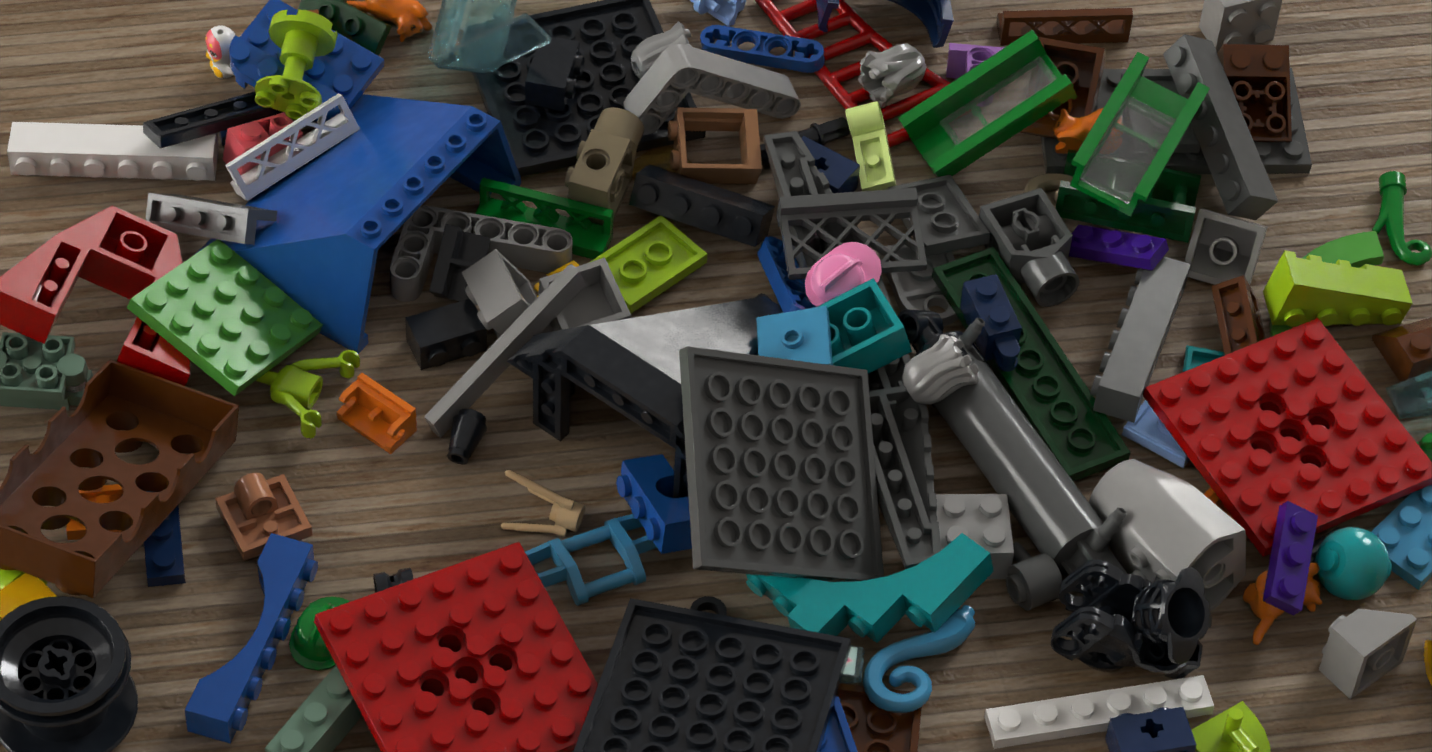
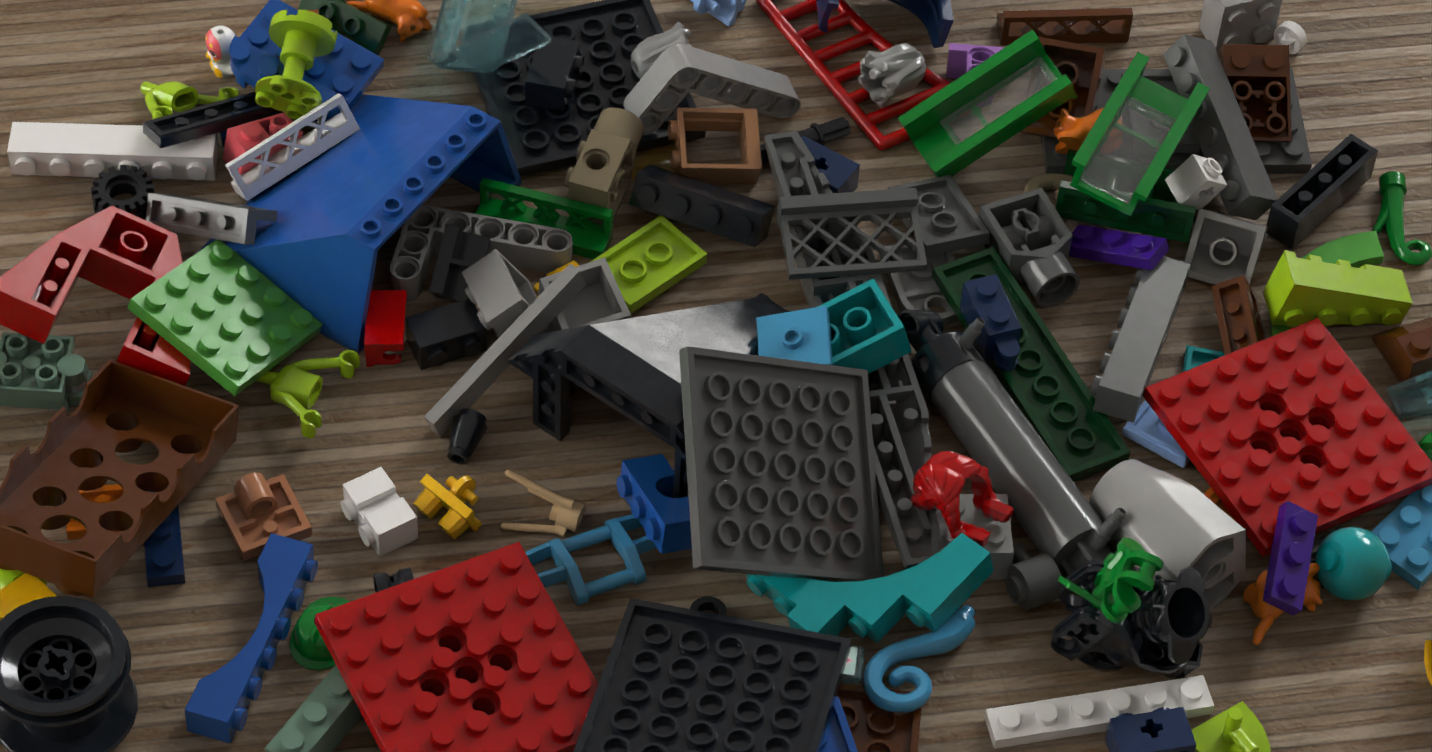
(122, 182): none -> black tyre
(178, 97): none -> lime piece
(377, 413): orange hinge -> none
(379, 512): none -> white brick
(385, 327): none -> red hinge
(459, 514): none -> yellow hips
(764, 43): blue beam -> none
(789, 293): blue beam -> none
(841, 271): bright pink piece -> none
(871, 146): yellowish green plate -> none
(939, 371): light grey piece -> none
(939, 487): none -> red hair
(1114, 582): none -> green piece
(1196, 181): none -> white brick
(1290, 34): none -> white tile
(1321, 191): none -> black brick
(1365, 648): light grey slope -> none

